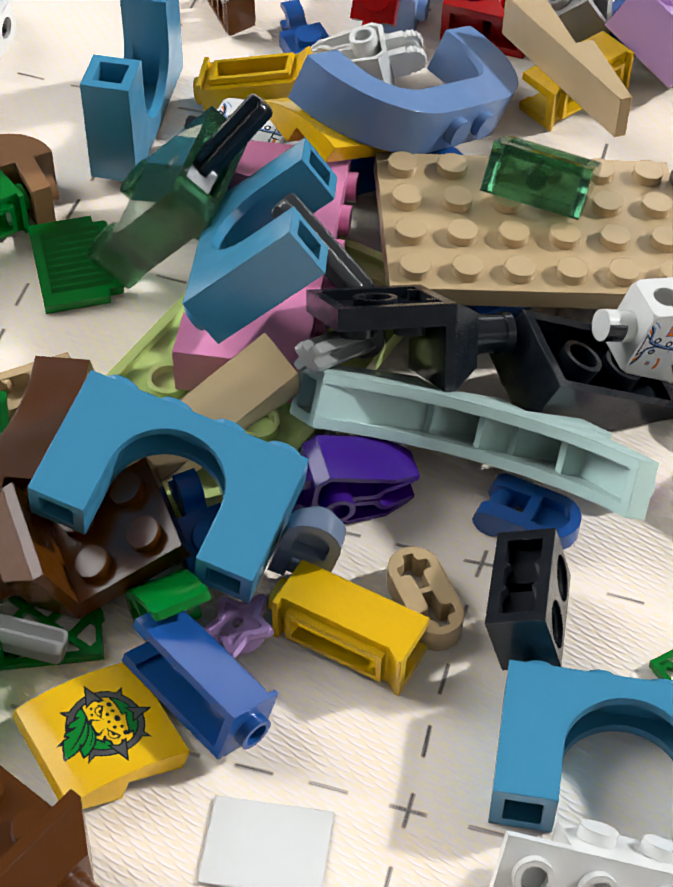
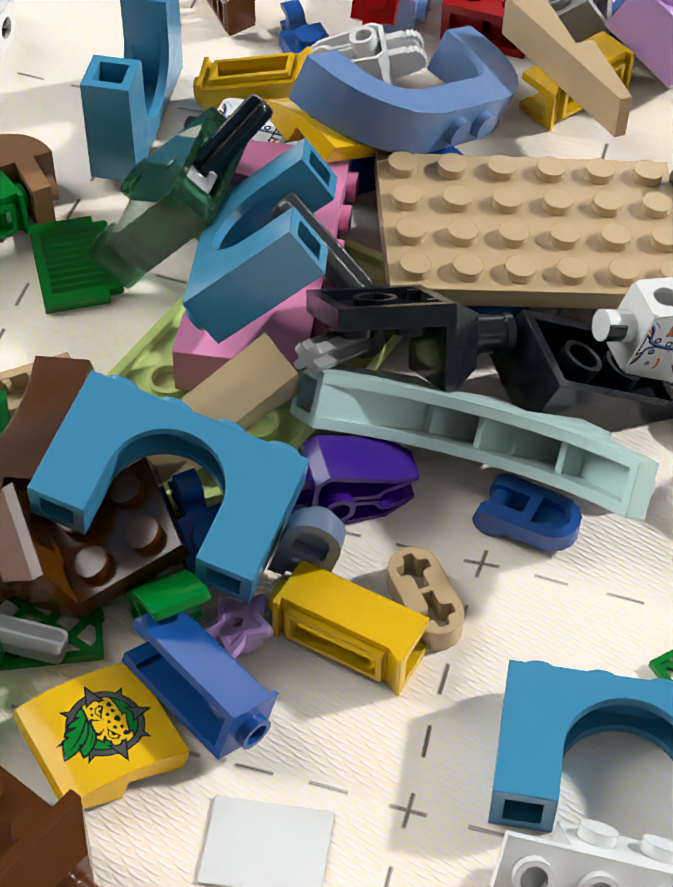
(528, 597): black brick -> none
(540, 176): clear green tile -> none

